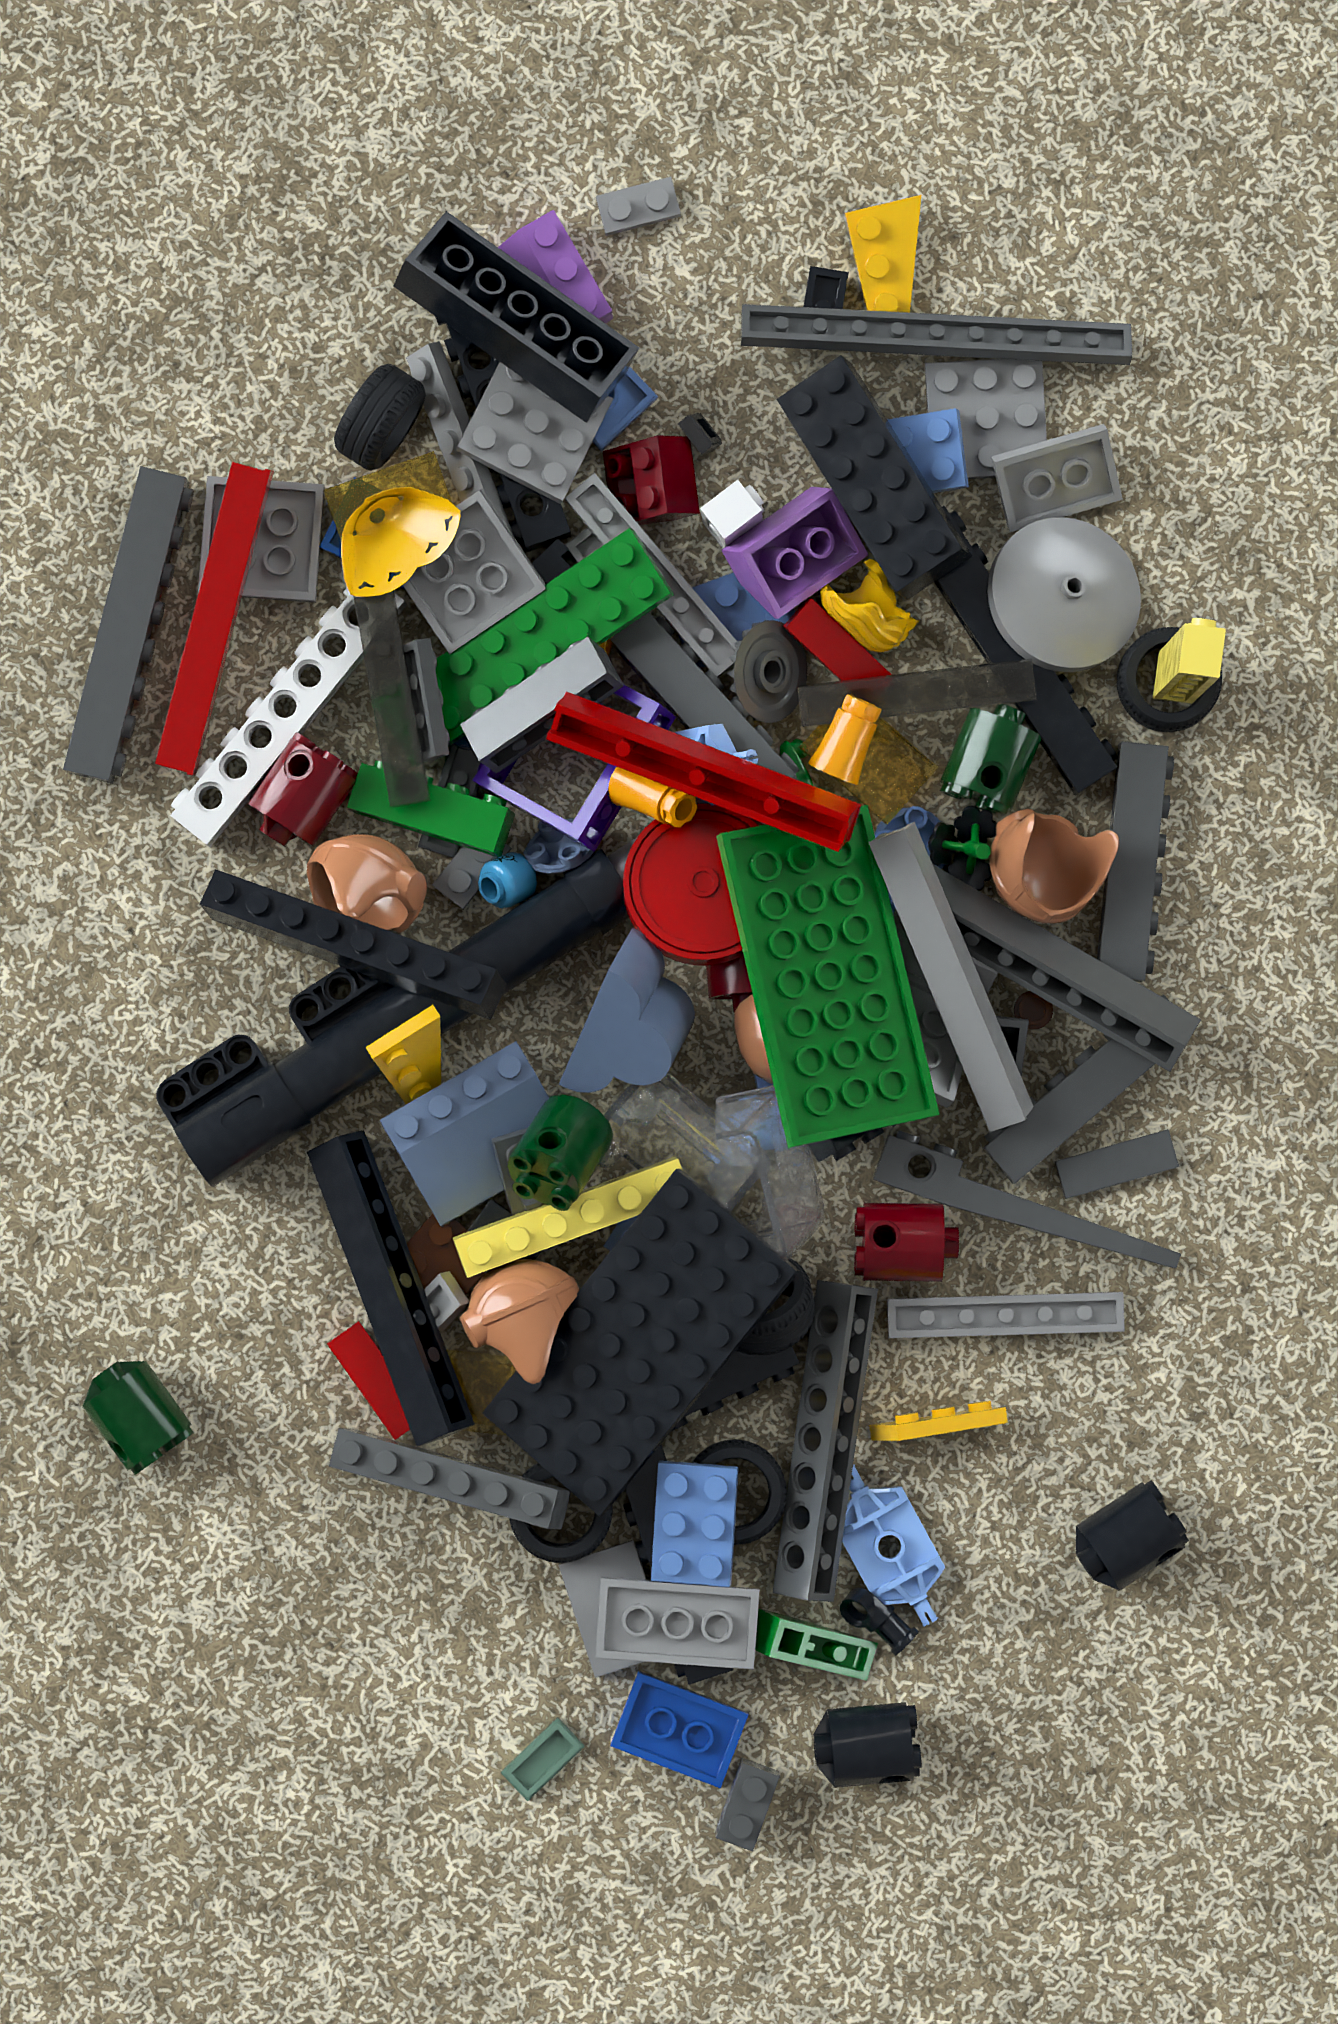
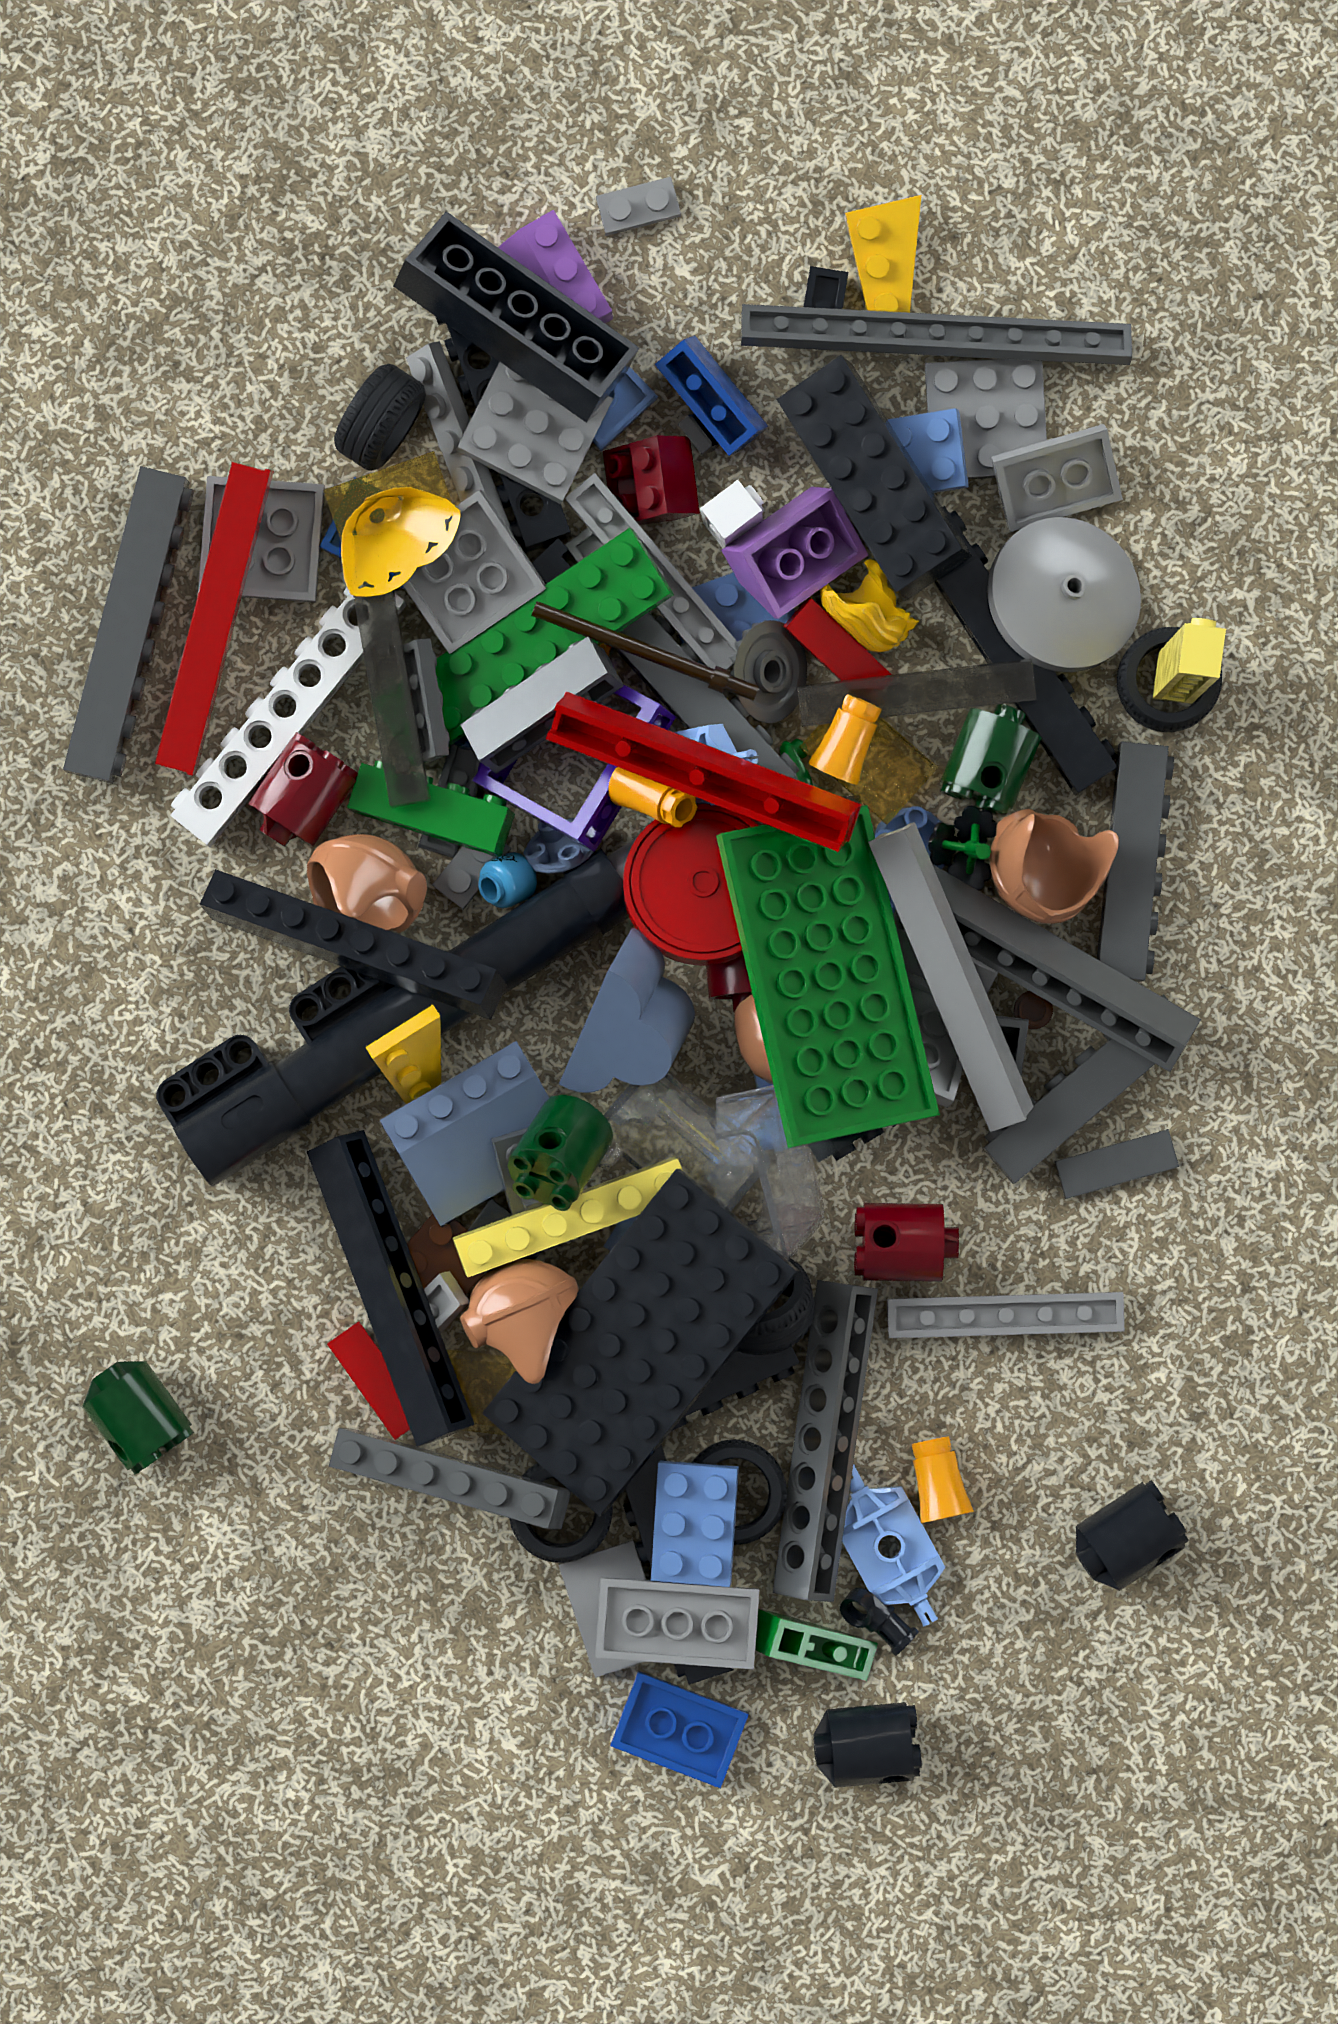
(542, 1759): sand green tile -> none
(711, 395): none -> blue brick
(718, 678): none -> dark brown bar
(747, 1804): dark grey brick -> none
(939, 1481): none -> light orange plant
(942, 1421): yellow wing -> none
(948, 1188): dark grey piece -> none

